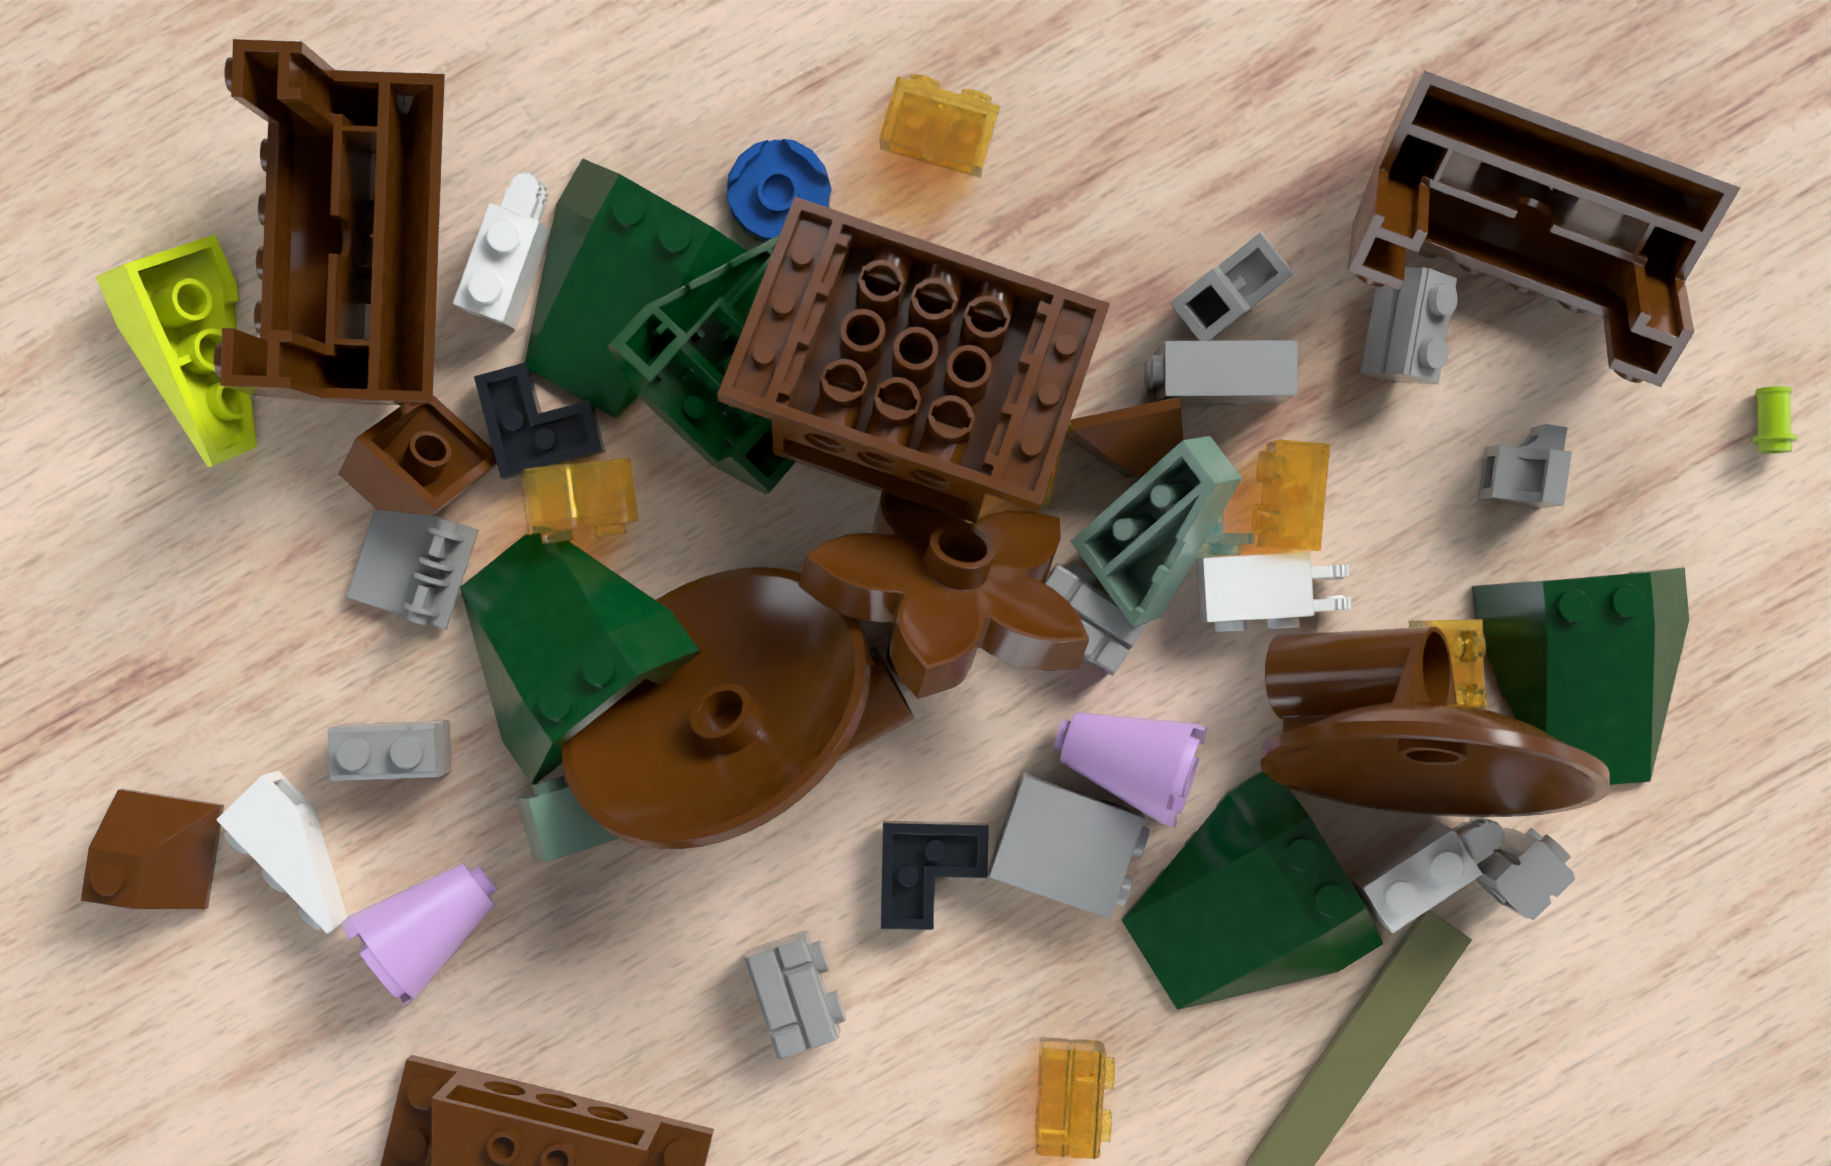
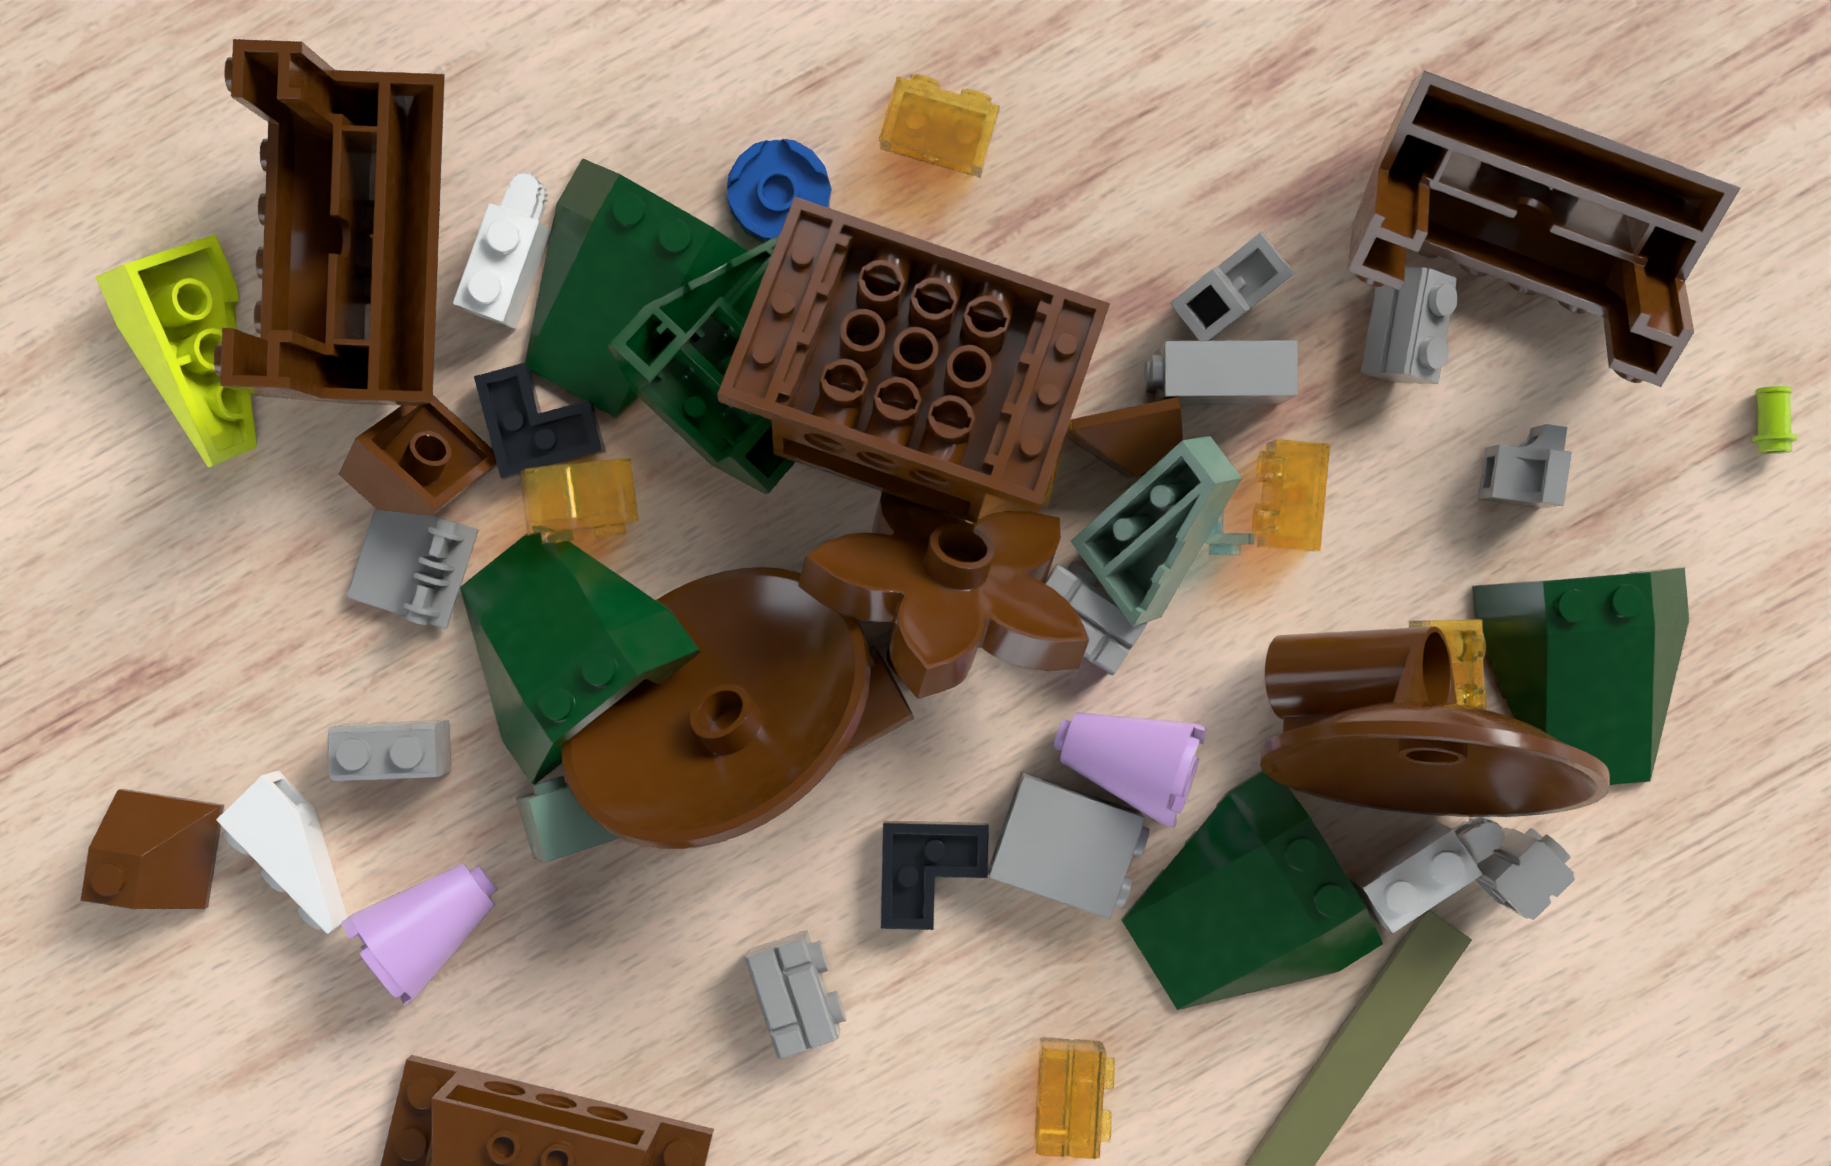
(1264, 588): white hinge -> none

